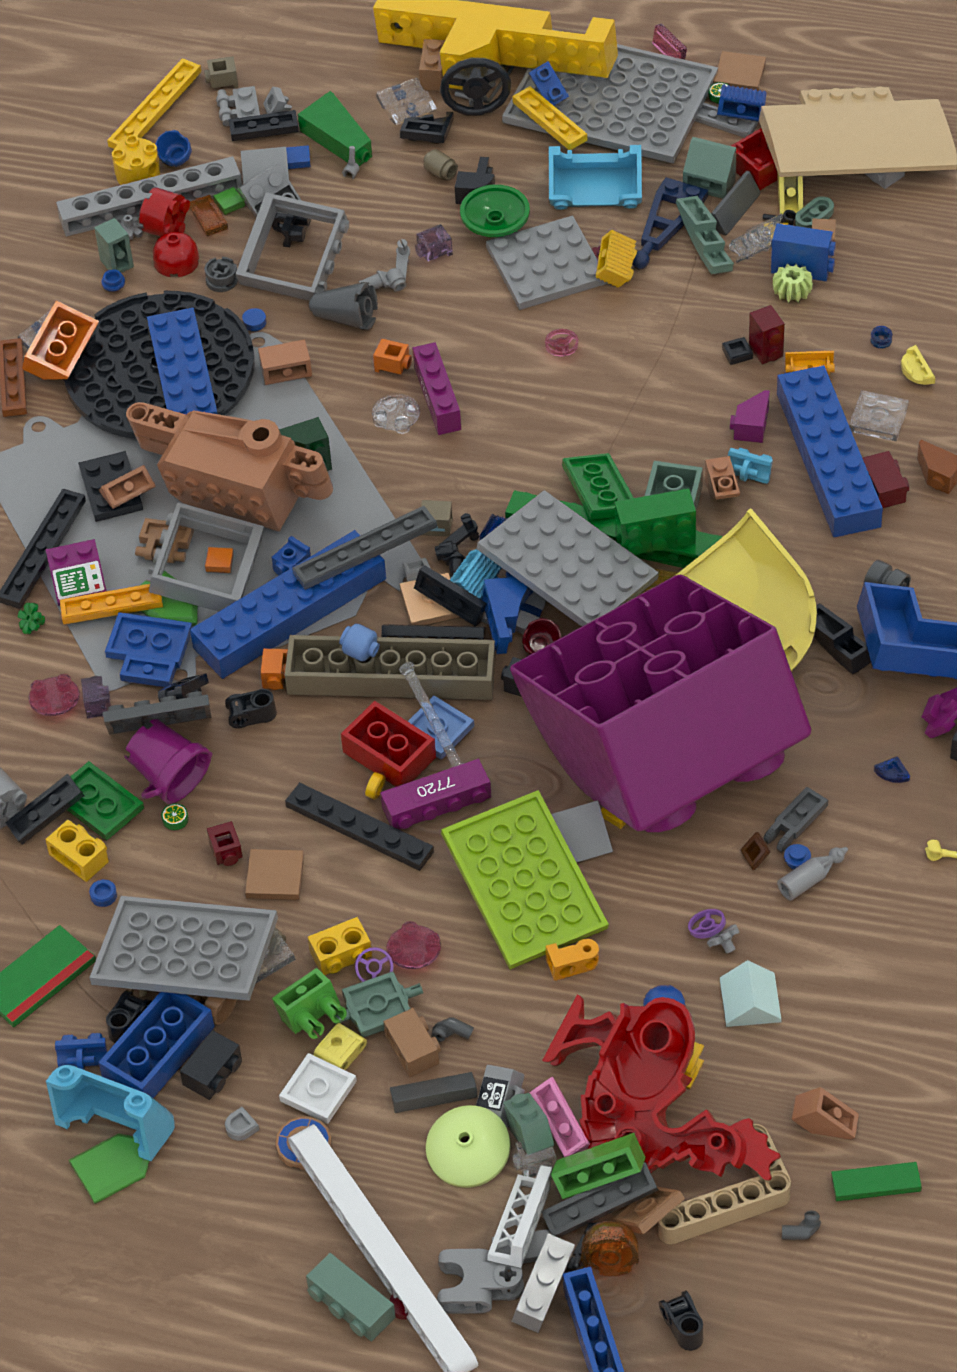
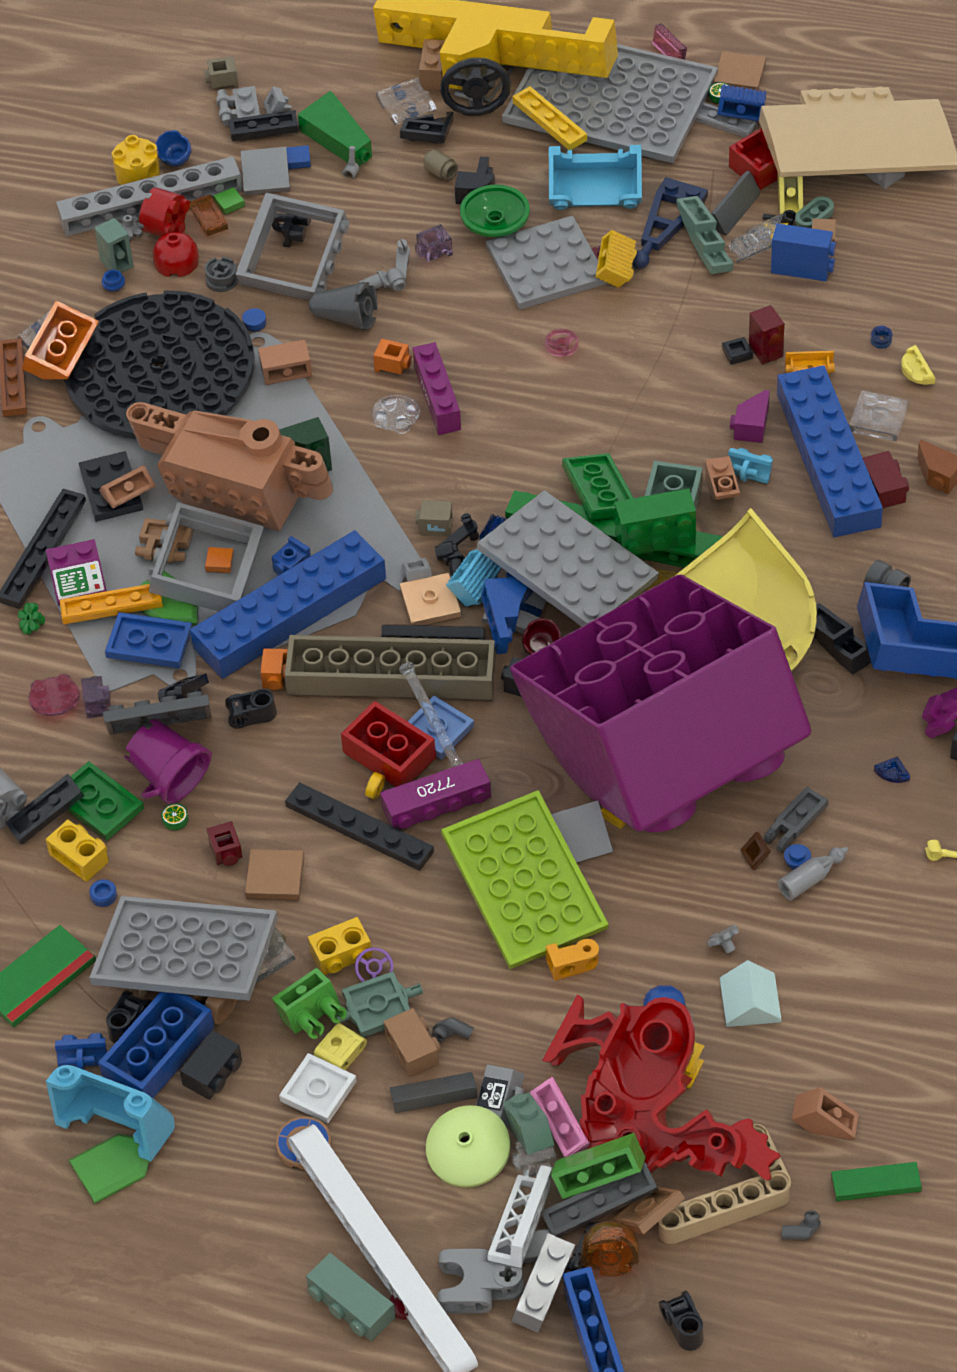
(148, 671): blue plate -> none
(157, 102): yellow plate -> none
(181, 362): blue plate -> none
(240, 1125): light grey tile -> none
(269, 181): light grey slope -> none
(359, 642): medium blue head -> none
(364, 547): dark grey tile -> none
(413, 946): clear pink dish -> none
(450, 595): black plate -> none
(548, 84): blue hips -> none
(707, 927): medium lavender piece -> none
(710, 166): sand green slope -> none
(792, 283): yellowish green gear -> none

